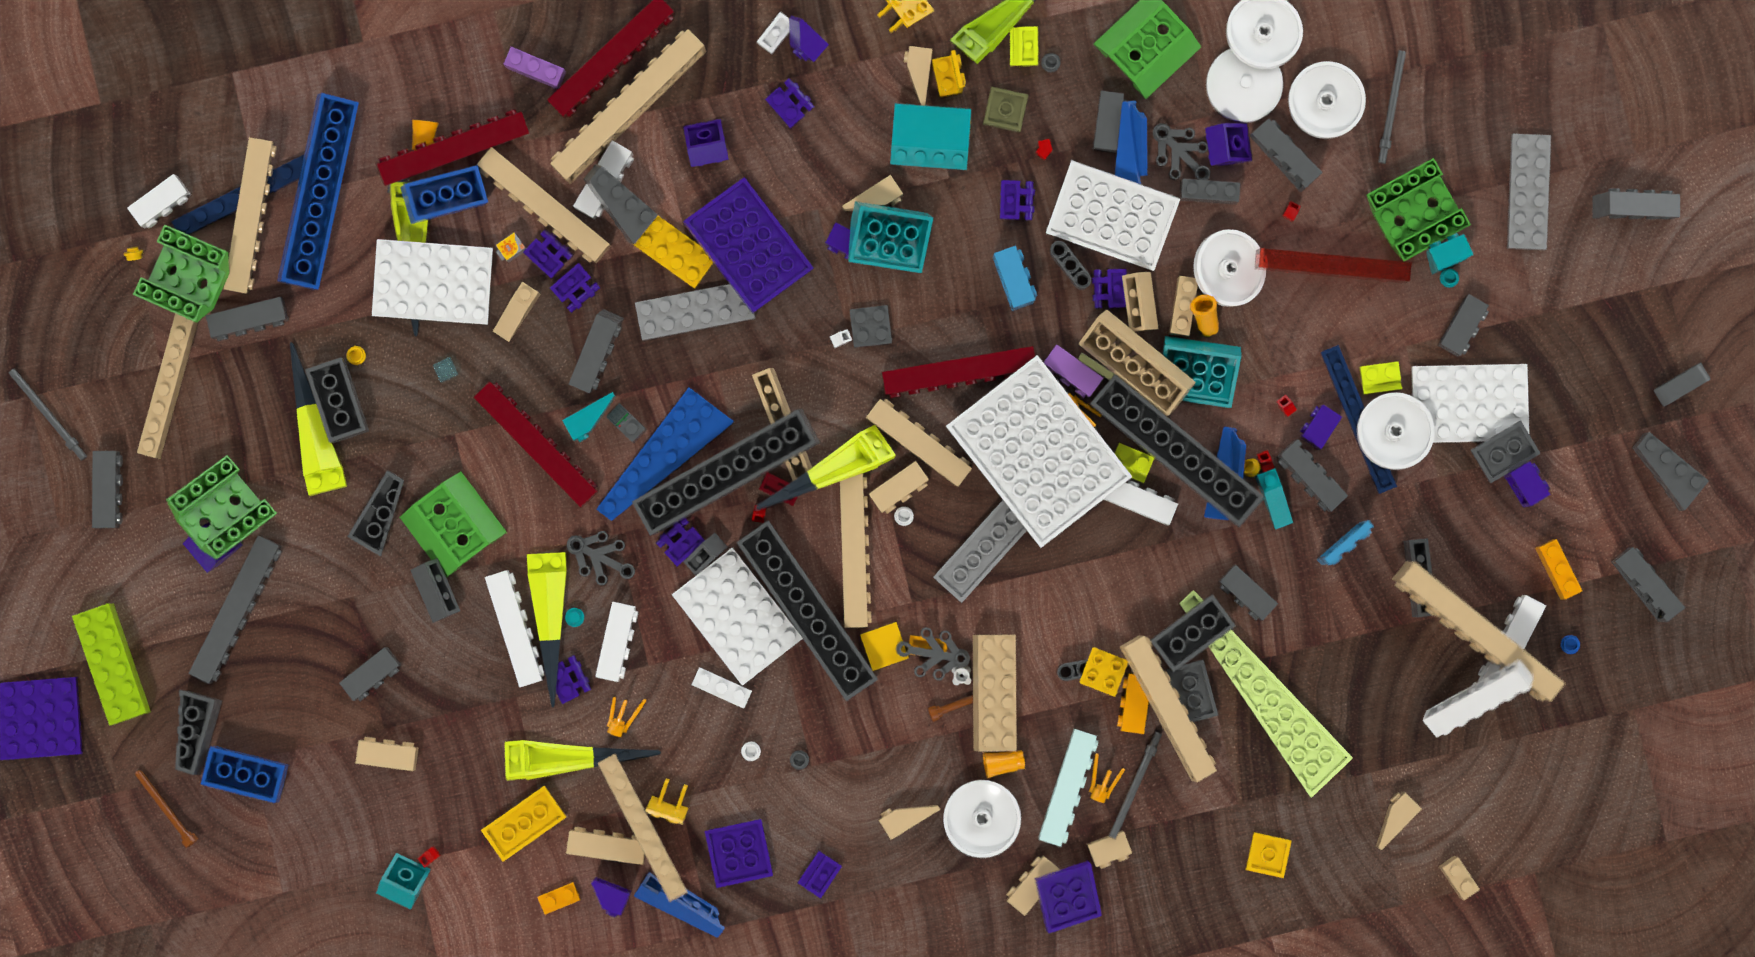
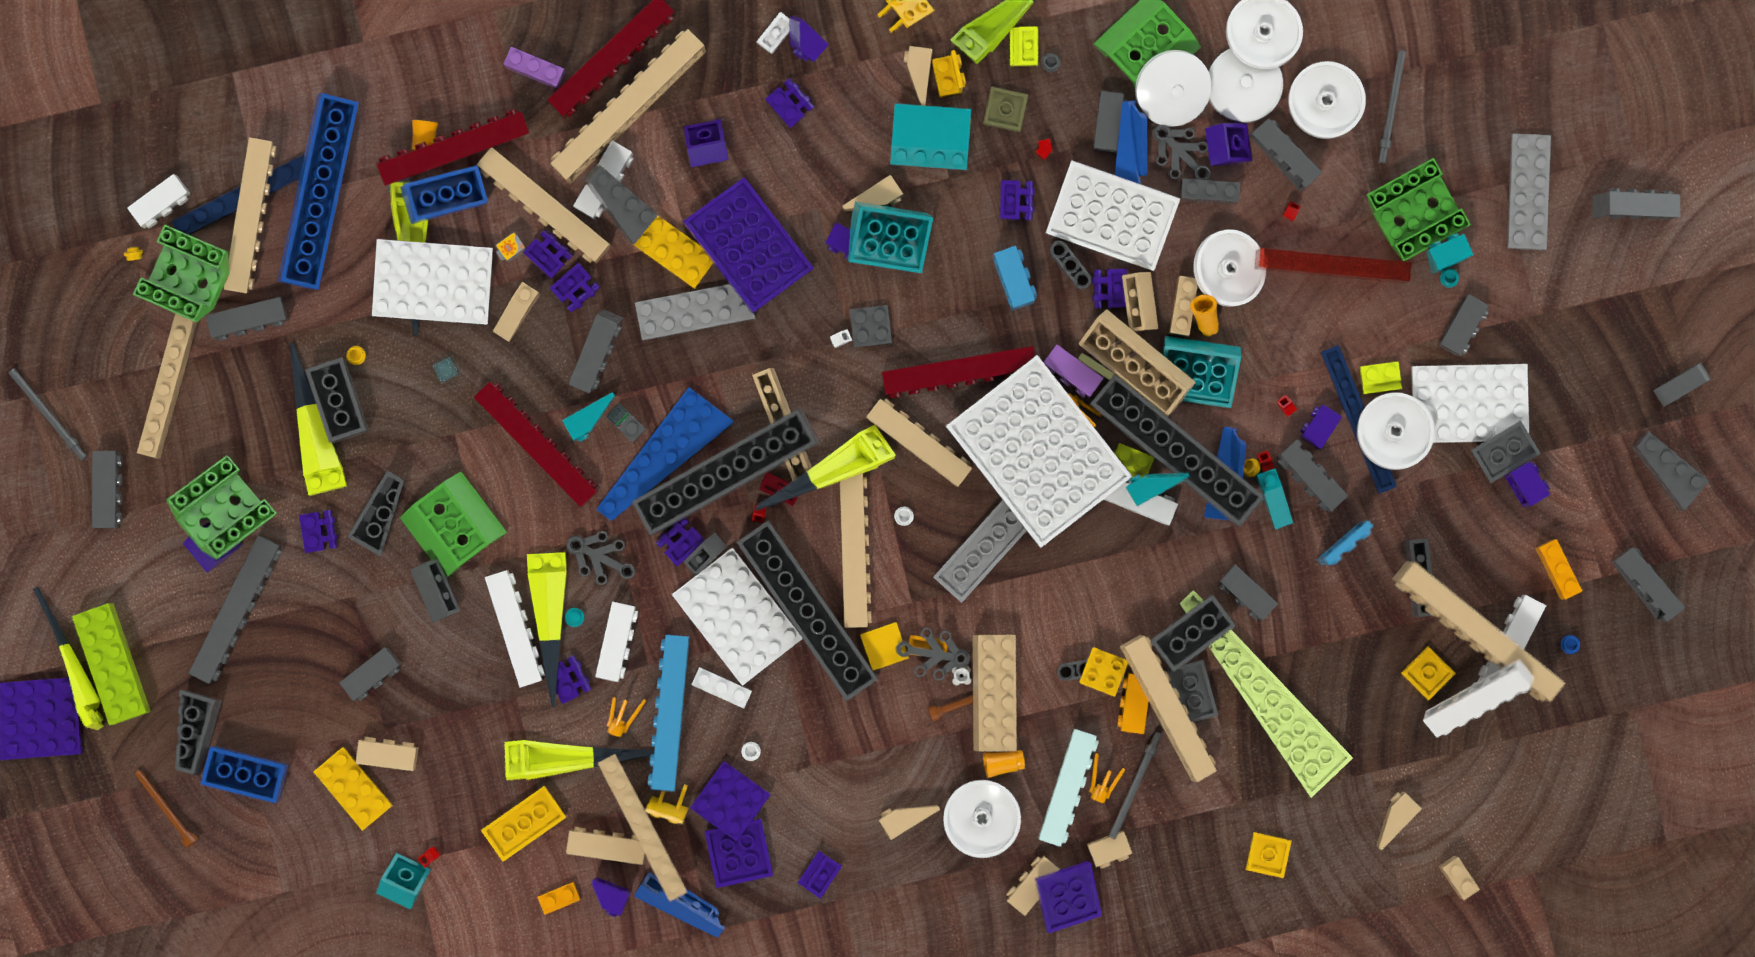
(83, 691): none -> neon yellow plate
(312, 531): none -> dark purple plate
(353, 788): none -> yellow plate
(669, 713): none -> dark azure brick
(730, 801): none -> dark purple plate
(799, 759): dark grey plate -> none
(899, 488): tan brick -> none
(1151, 485): none -> teal slope
(1173, 88): none -> white dish
(1428, 673): none -> yellow tile

